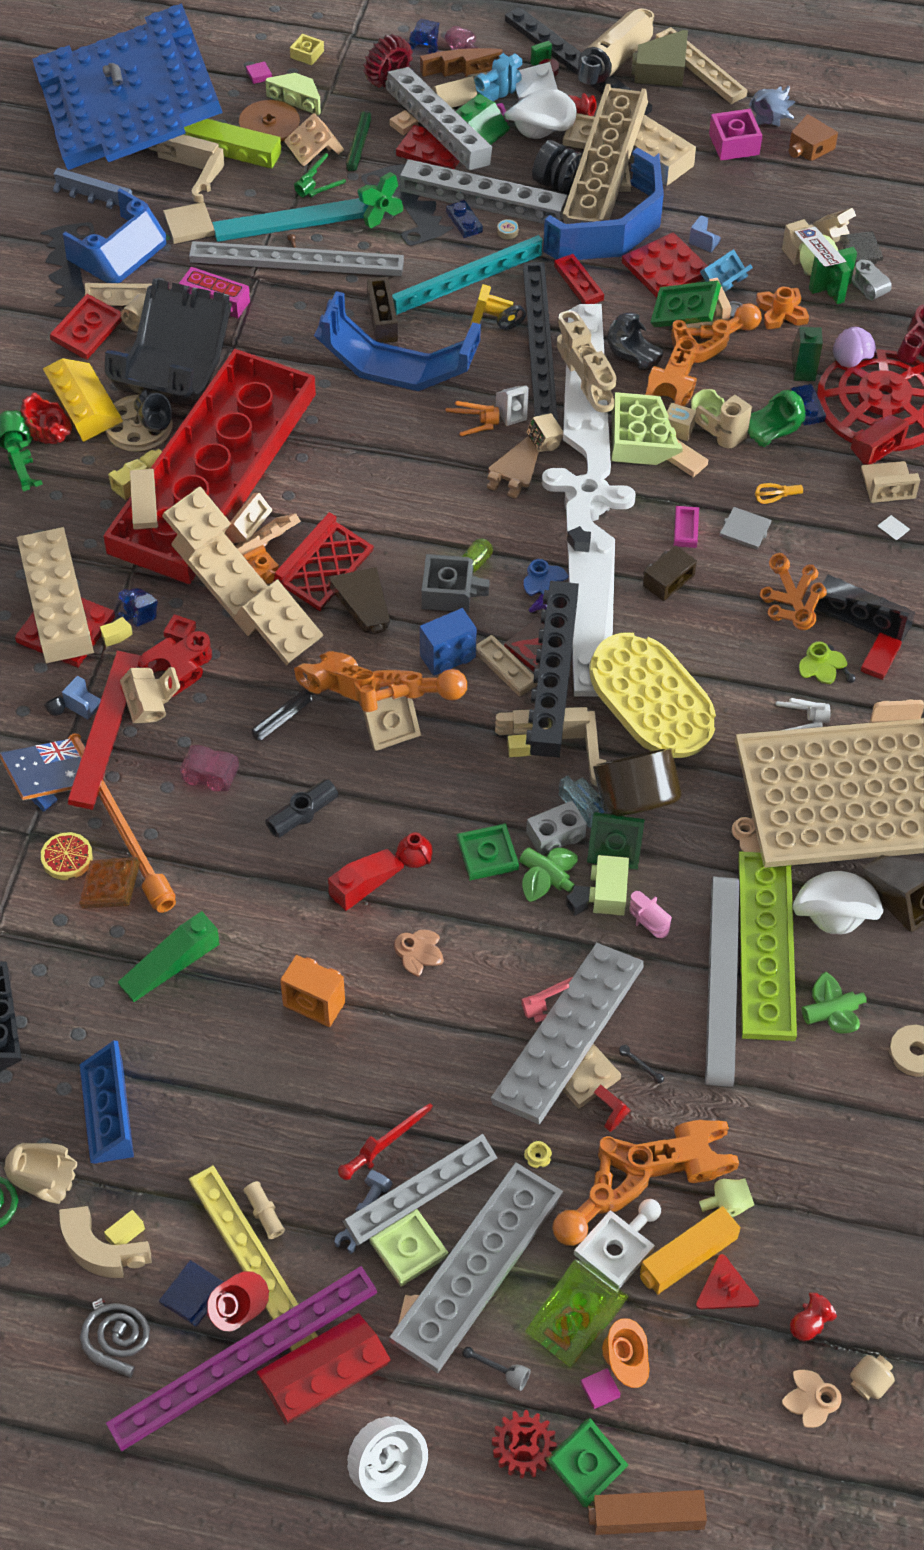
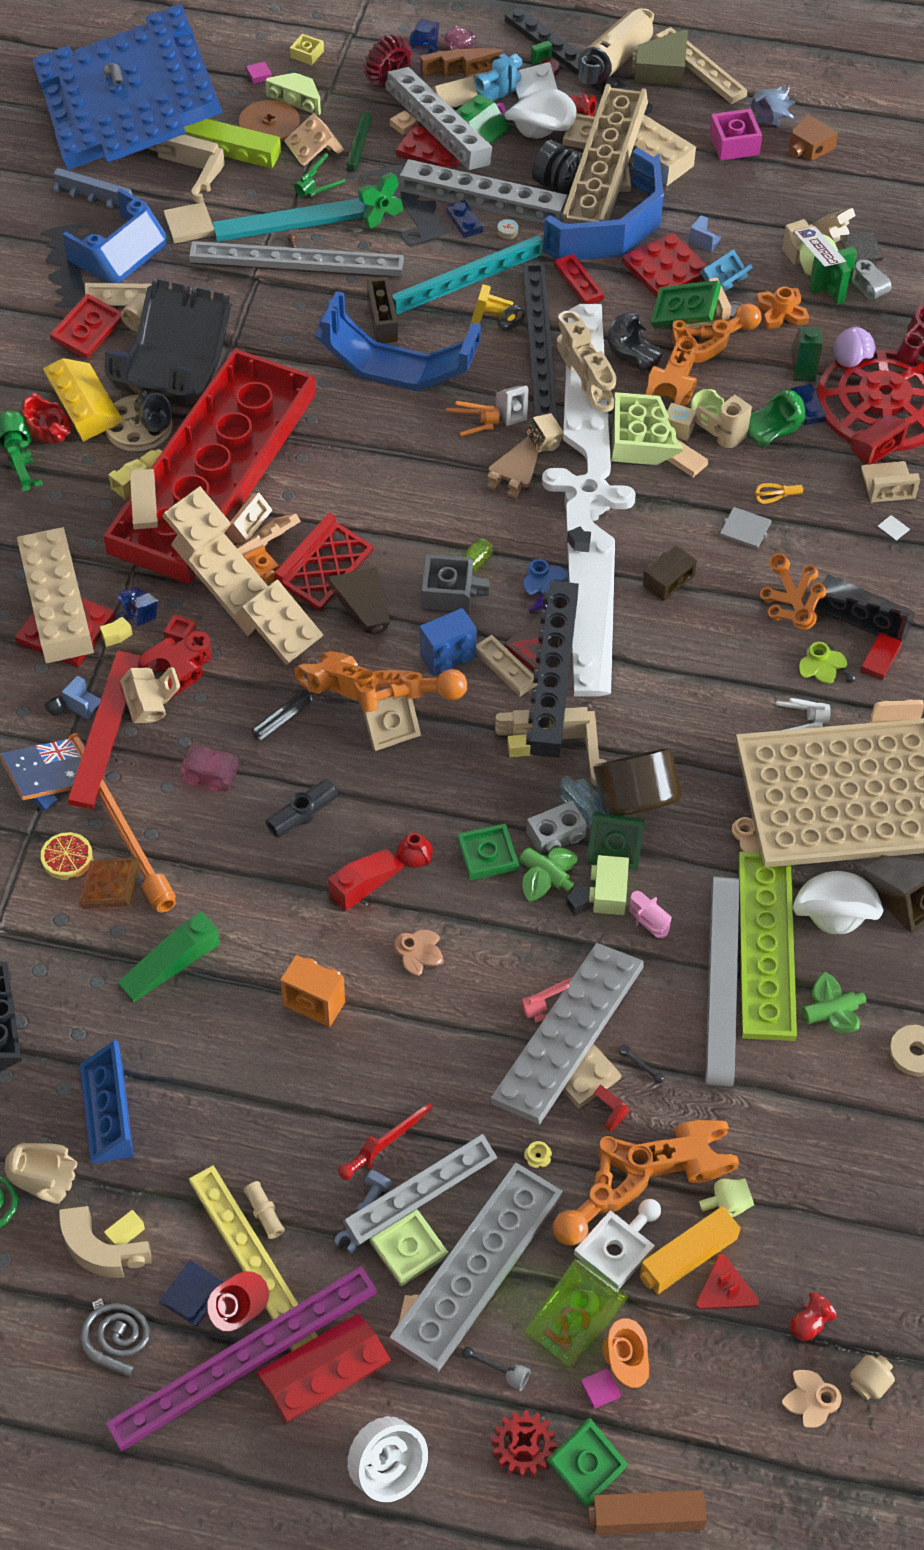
(238, 292): brick -> none
(652, 694): light yellow plate -> none
(686, 526): dark pink tile -> none

